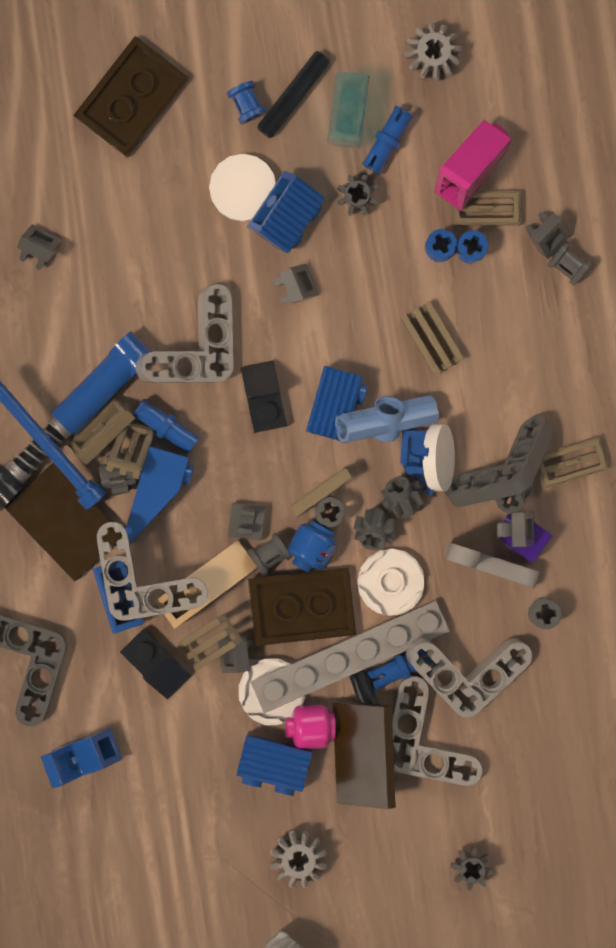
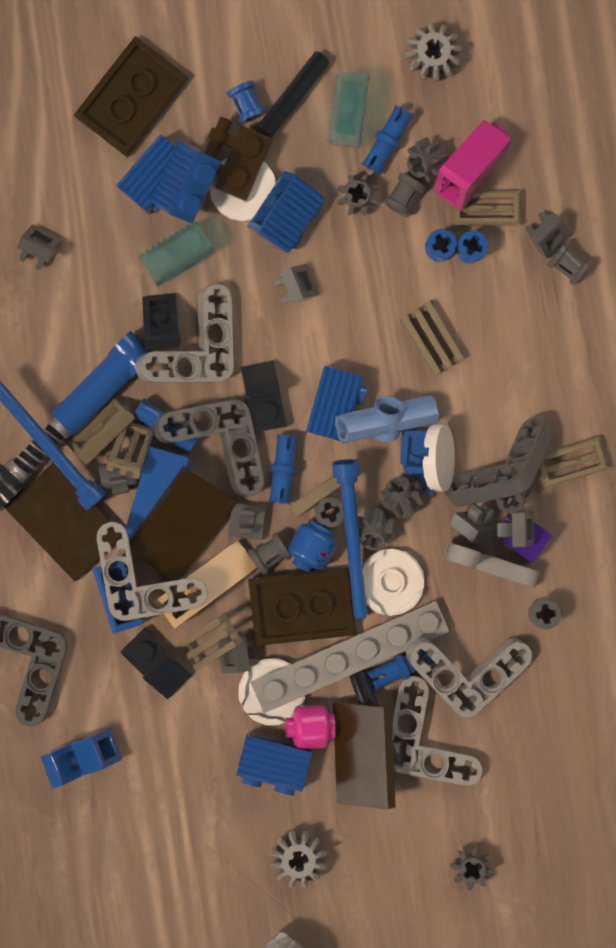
(144, 175): none -> blue brick
(160, 322): none -> black slope
(176, 253): none -> clear light blue brick
(180, 524): none -> dark brown tile
(185, 182): none -> blue brick
(228, 432): none -> dark grey beam
(244, 160): none -> dark brown plate
(283, 469): none -> blue pin
(346, 474): none -> blue piece
(403, 195): none -> dark grey bush
(426, 159): none -> dark grey gear
(475, 523): none -> dark grey tile

